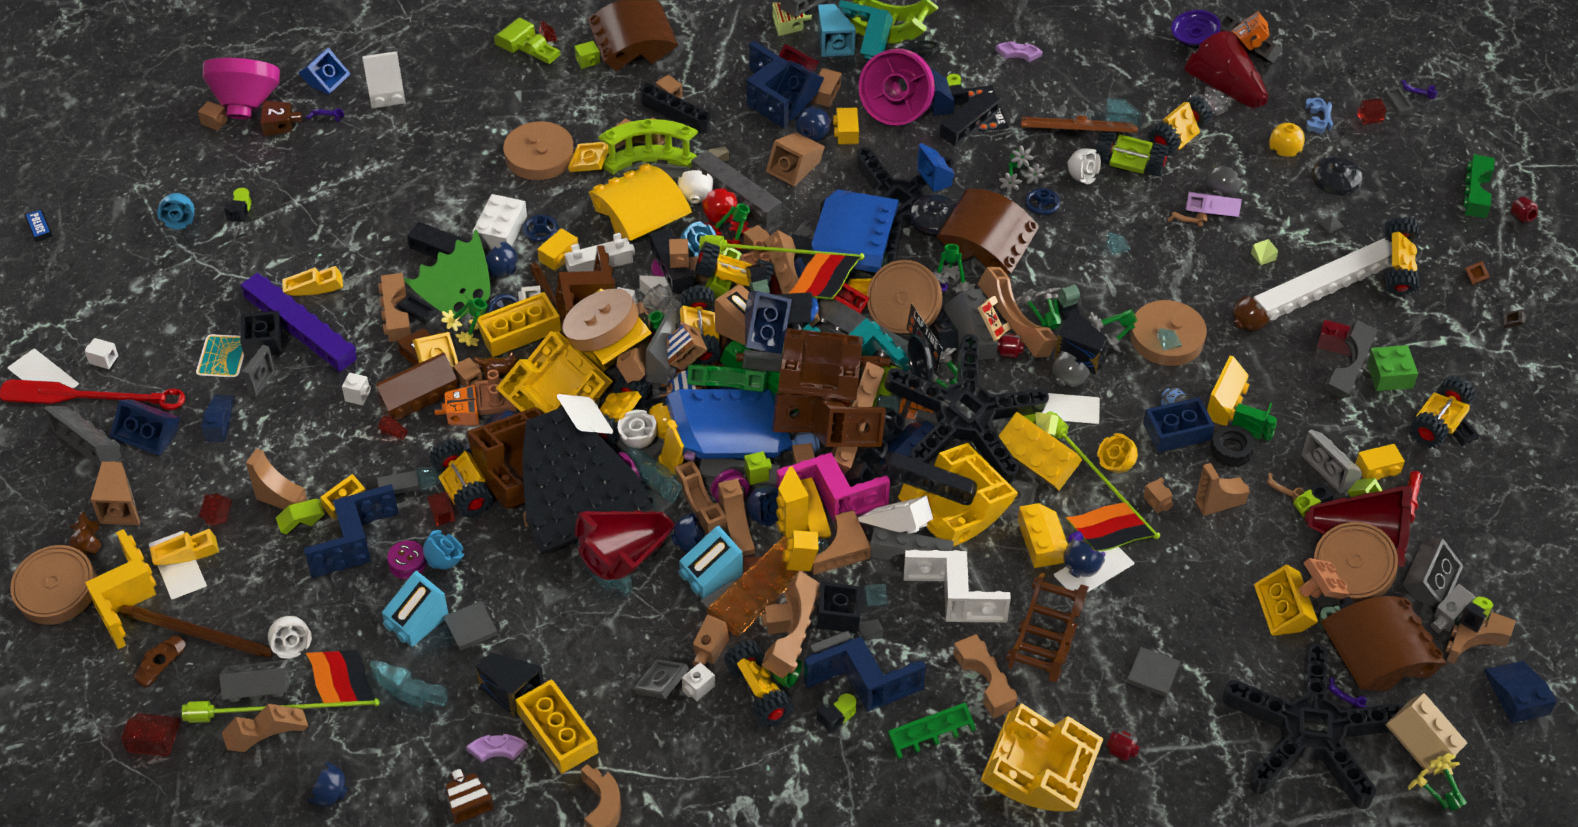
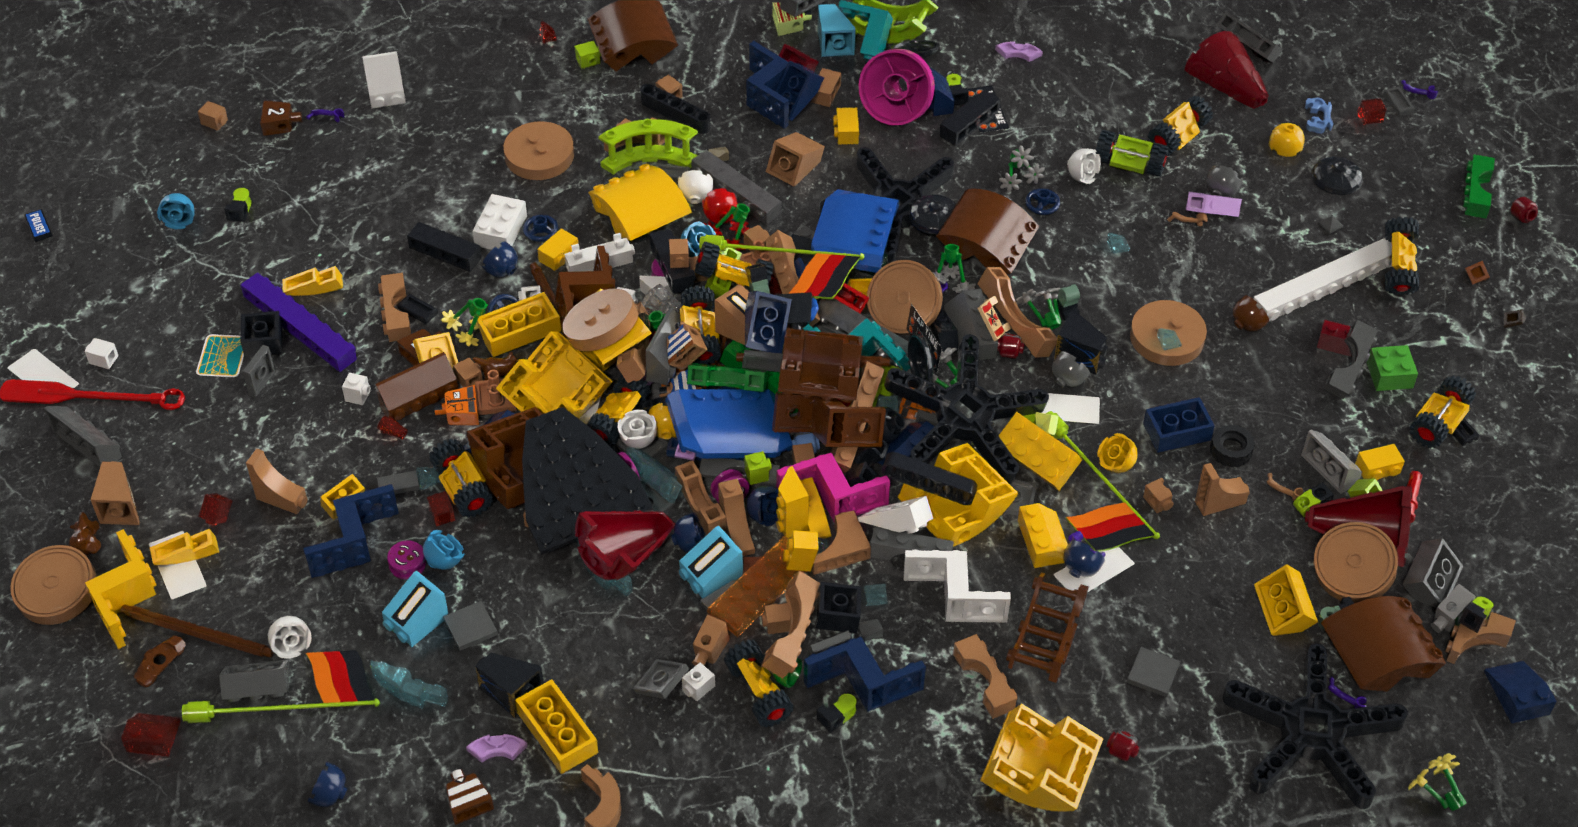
(144, 426): dark blue slope -> none
(217, 418): dark blue slope -> none
(240, 83): dark pink cone -> none
(273, 719): medium nougat arch -> none
(305, 512): lime slope -> none
(324, 72): blue slope -> none
(461, 269): bright green piece -> none
(522, 36): lime plate -> none
(584, 413): white sticker -> none
(588, 157): yellow tile -> none
(672, 448): yellow door -> none
(813, 123): dark blue cylinder -> none
(930, 728): green hinge -> none
(933, 168): blue slope -> none
(1078, 123): dark orange door -> none
(1121, 111): clear light blue slope -> none
(1126, 318): green plant -> none
(1172, 396): head -> none
(1195, 27): dark purple hat -> none
(1215, 100): clear animal -> none
(1228, 392): yellow slope -> none
(1252, 31): orange torso -> none
(1255, 421): green piece -> none
(1264, 252): yellowish green slope -> none
(1323, 580): nougat plate -> none
(1425, 731): tan slope -> none

